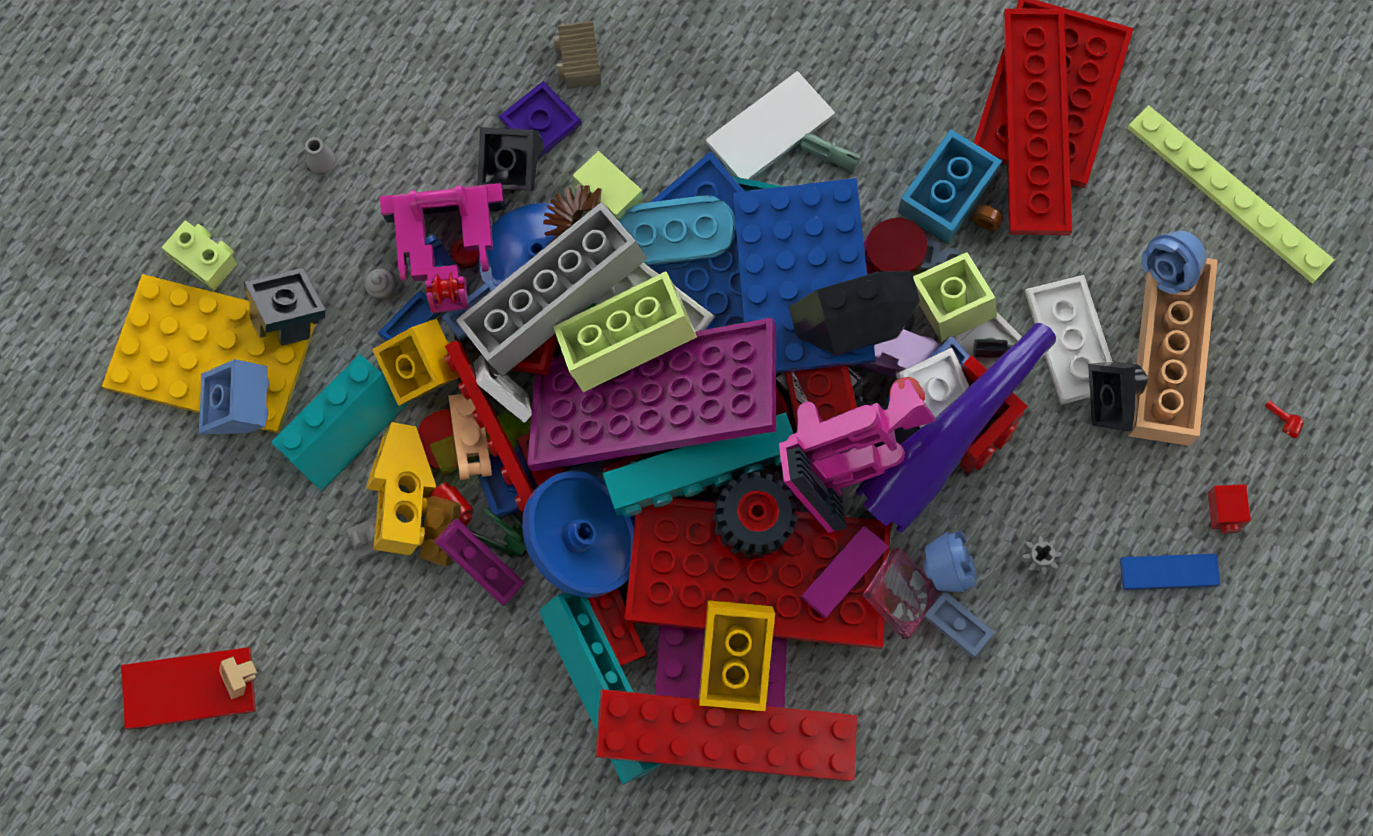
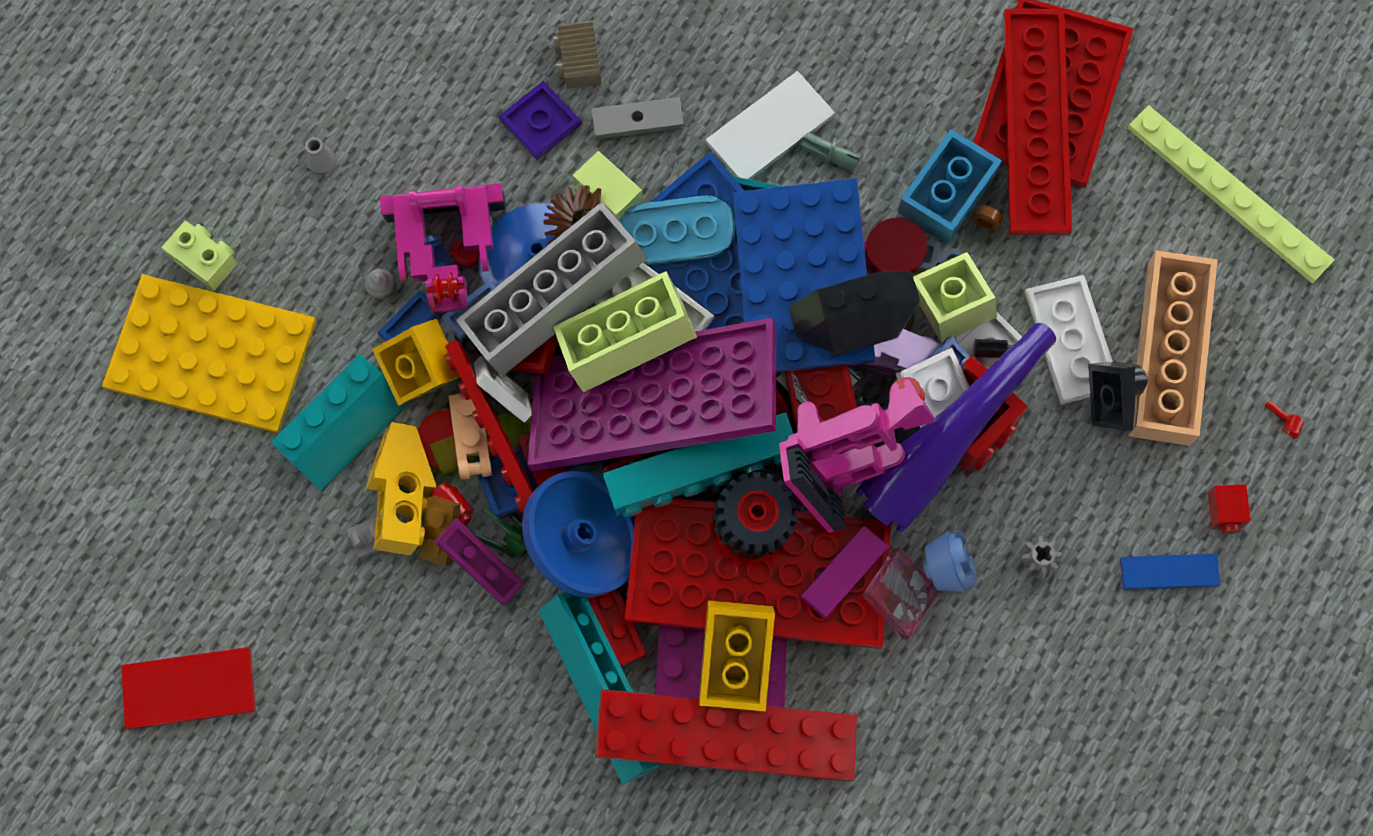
(233, 398): medium blue slope -> none
(236, 676): tan tile -> none
(284, 304): panel -> none
(509, 157): black slope -> none
(655, 115): none -> light grey tile
(959, 624): sand blue plate -> none
(1175, 261): medium blue cone -> none

